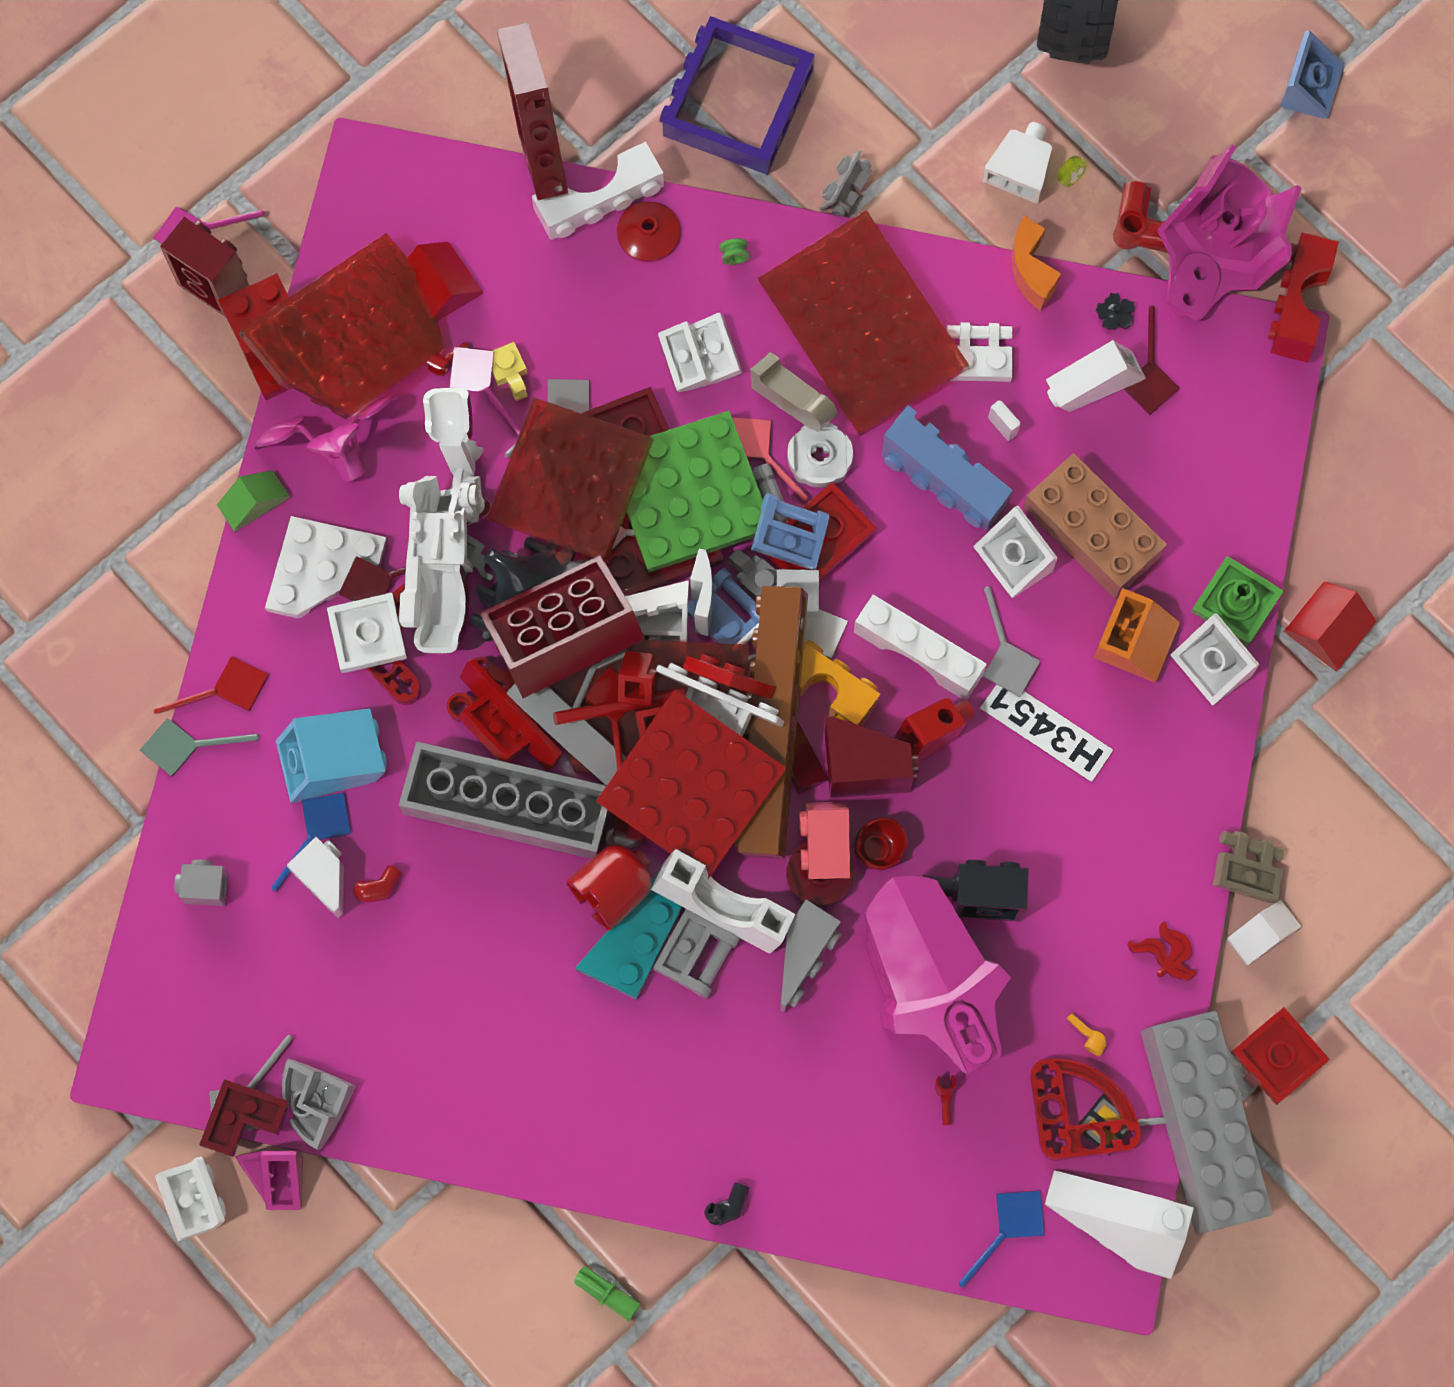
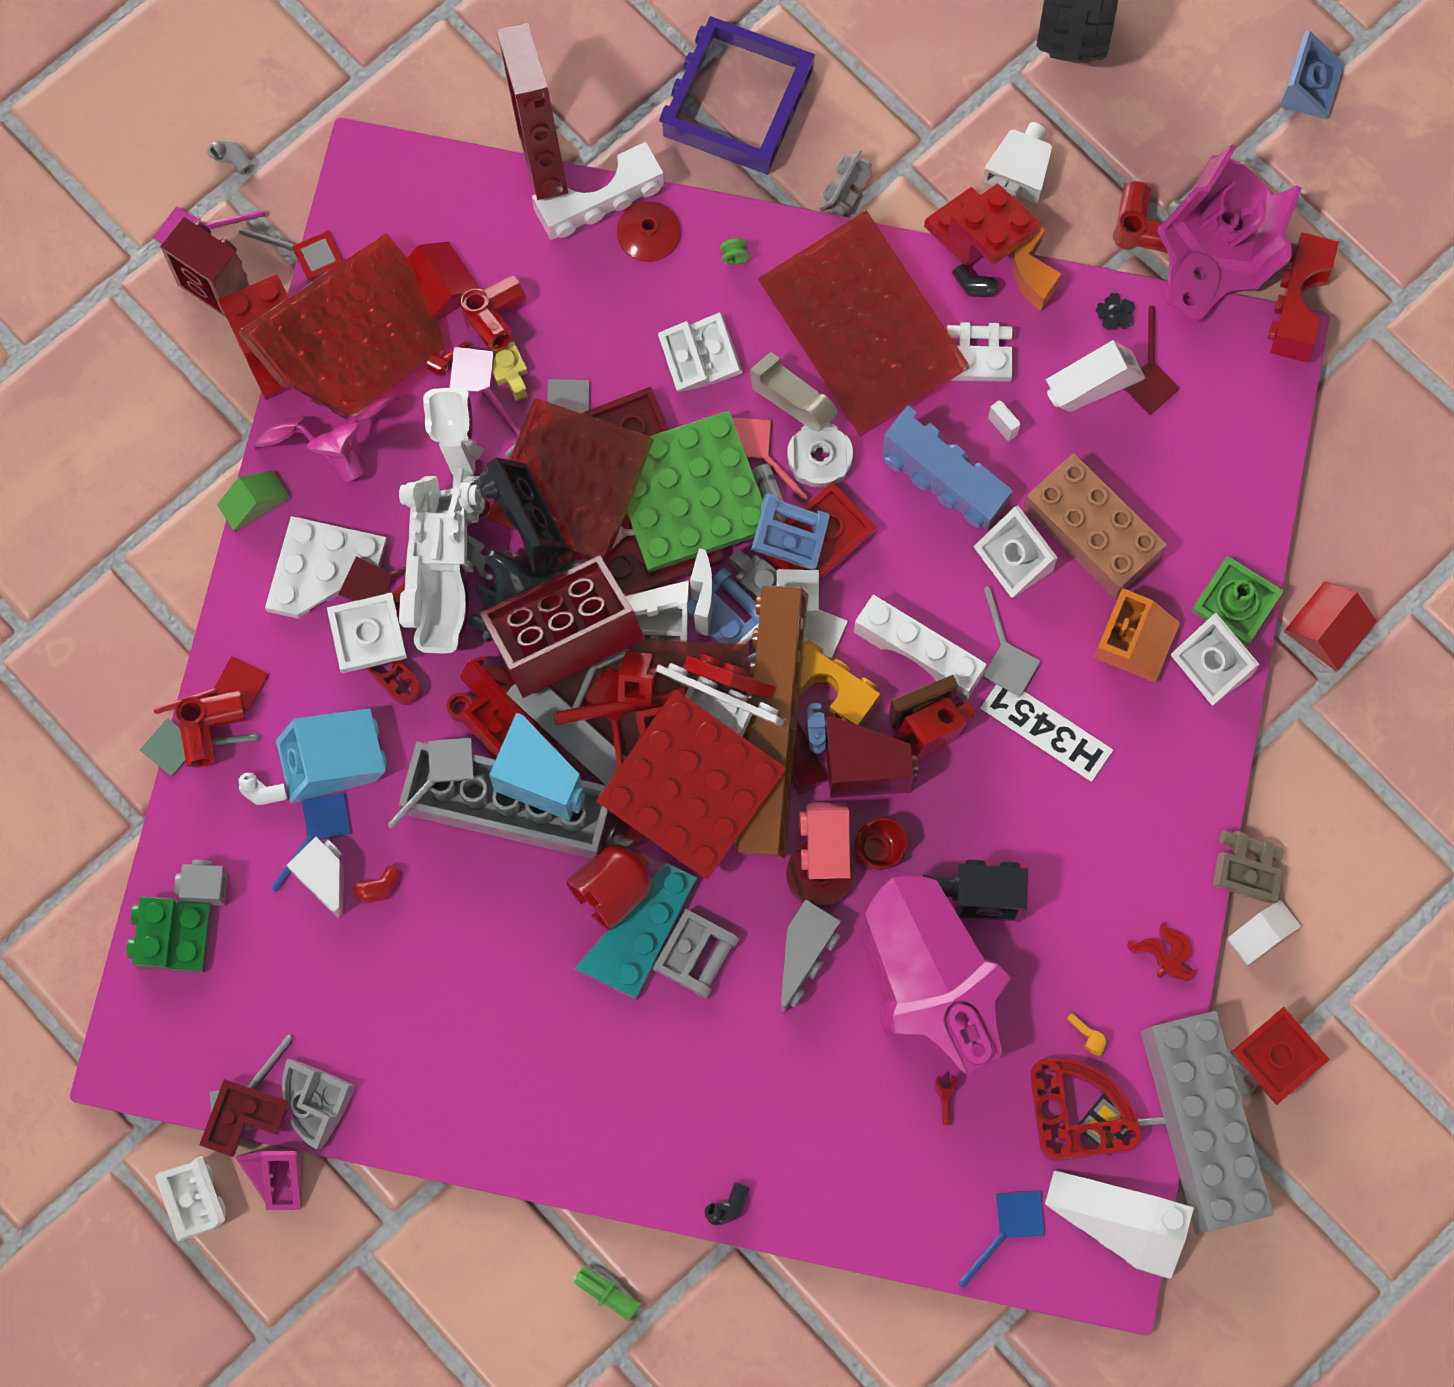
(169, 935): none -> green plate
(196, 734): none -> red piece
(231, 153): none -> light grey arm
(258, 792): none -> white arm
(315, 254): none -> piece
(447, 762): none -> light grey piece
(483, 307): none -> red piece
(526, 509): none -> black slope
(536, 772): none -> medium azure slope
(750, 919): white arch -> none
(816, 729): none -> medium blue piece
(920, 699): none -> reddish brown tile
(975, 285): none -> black arm
(982, 225): none -> red bracket
(1071, 171): clear neon green tile -> none

